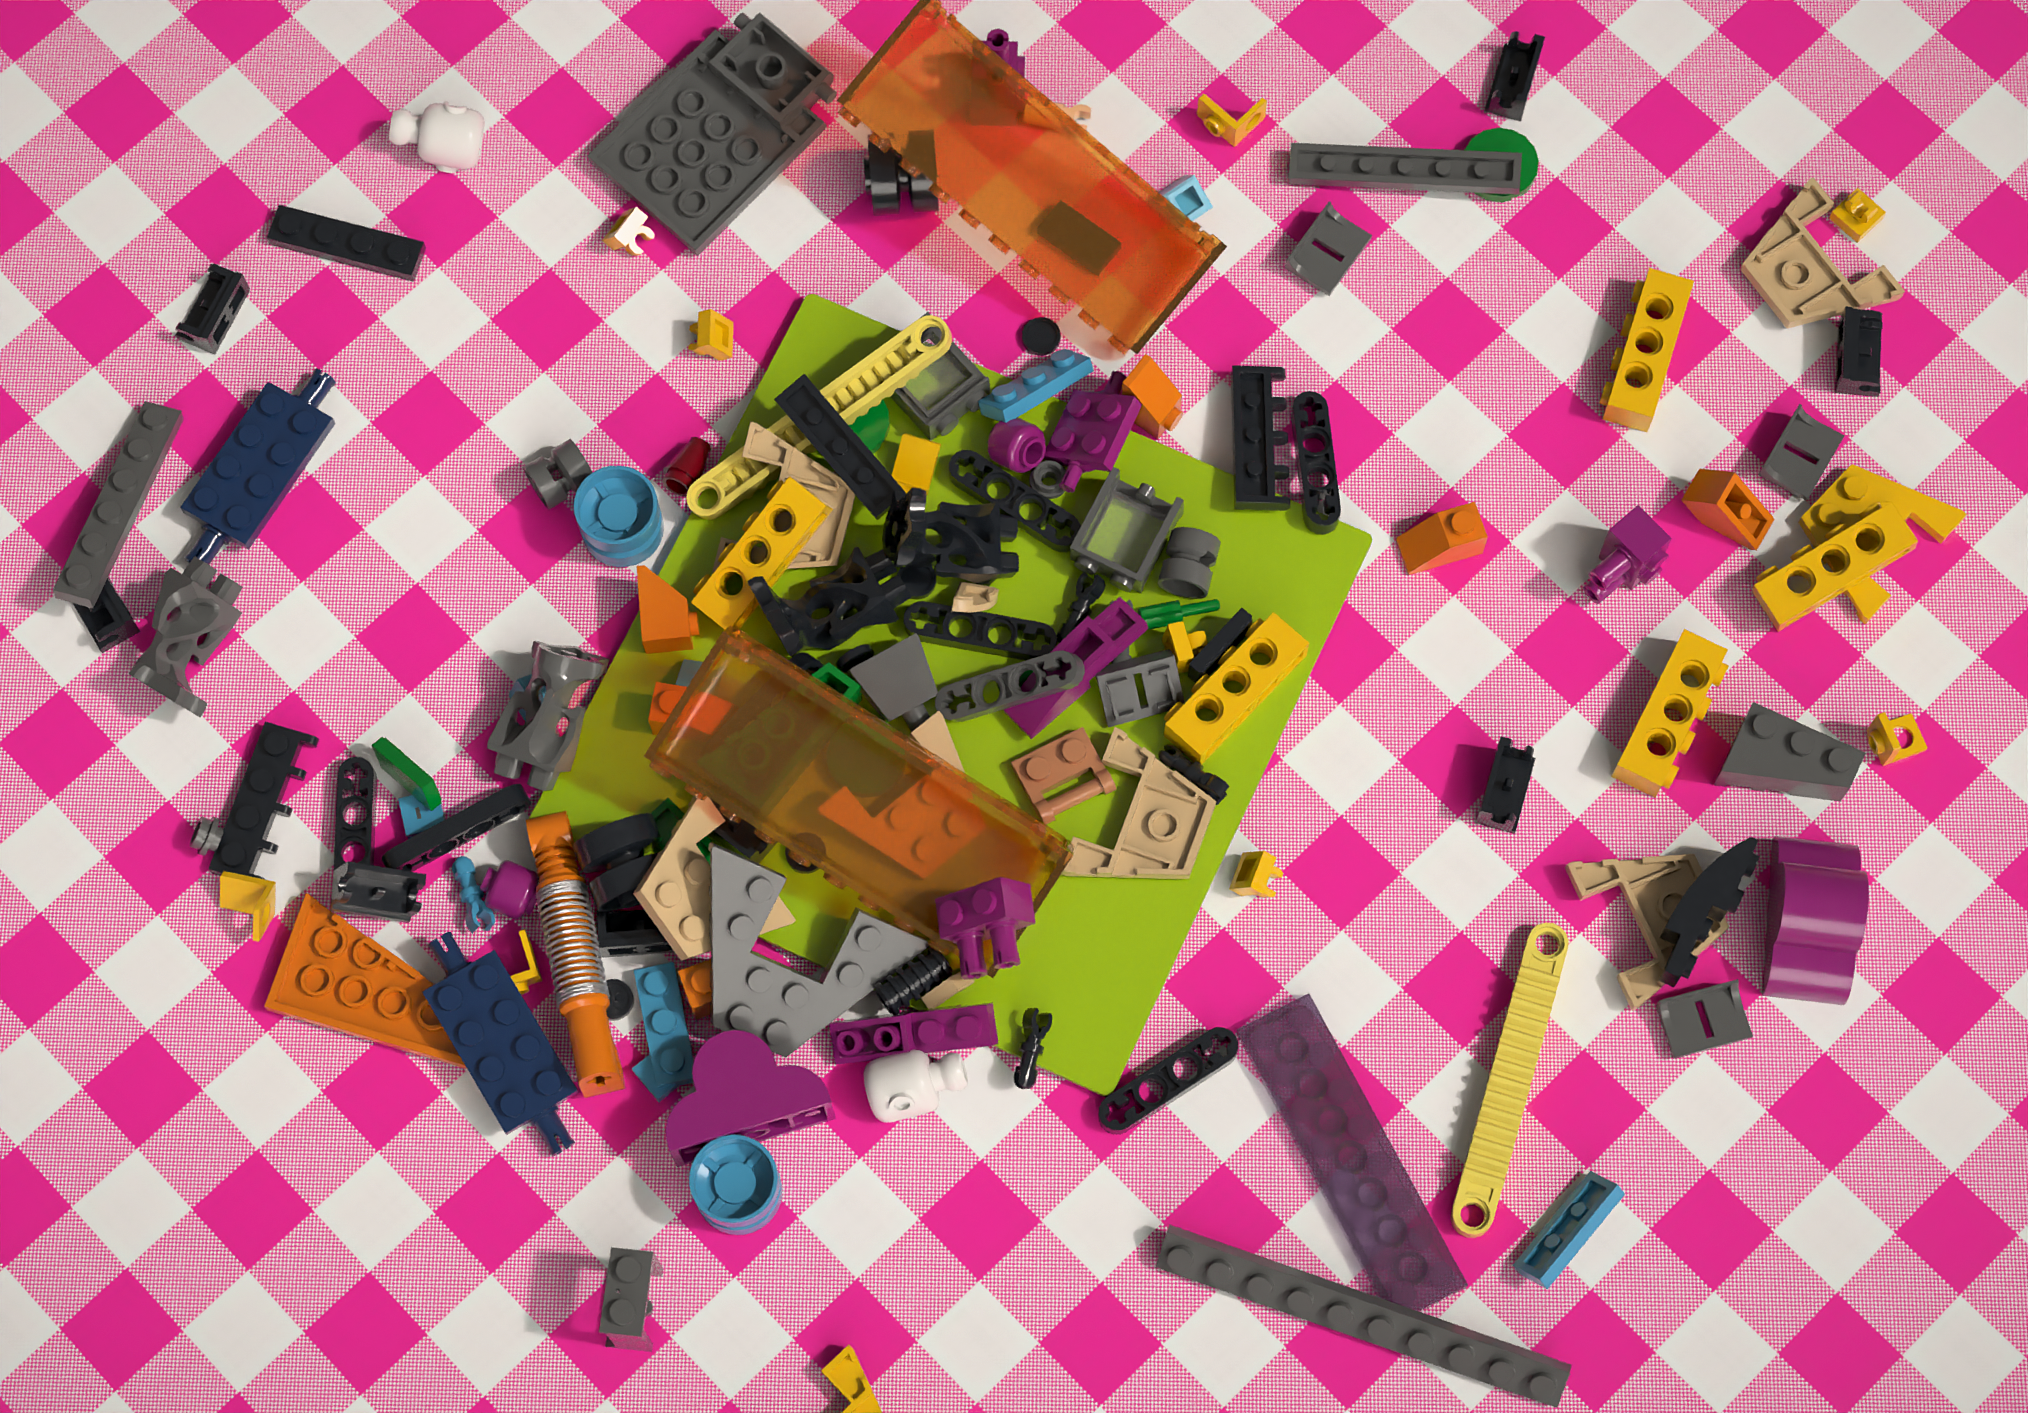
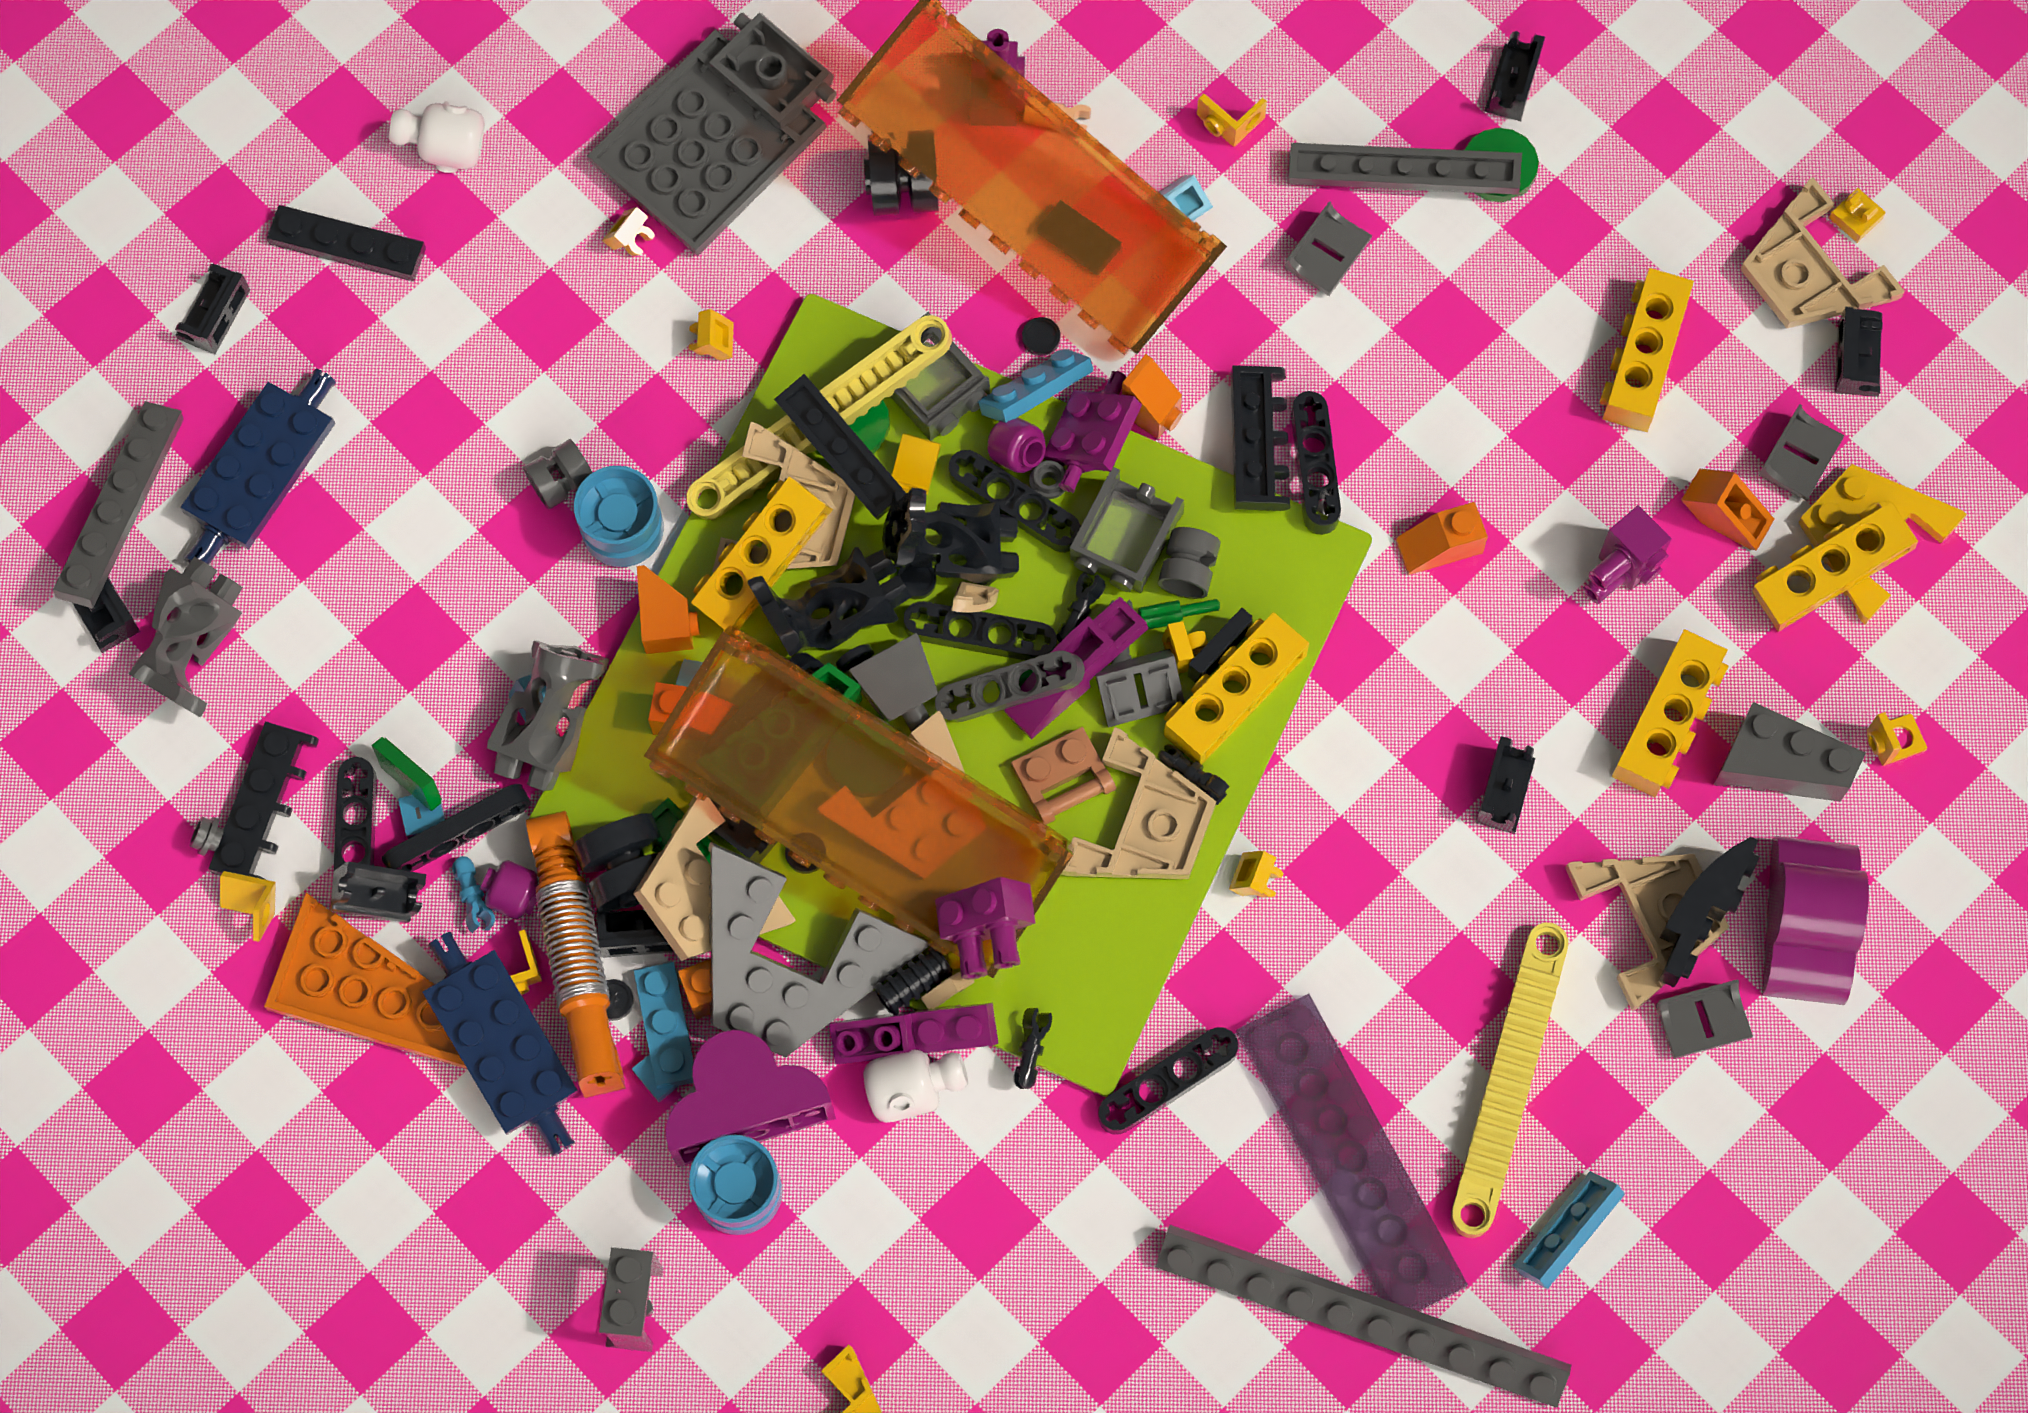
(686, 466): dark red cone -> none

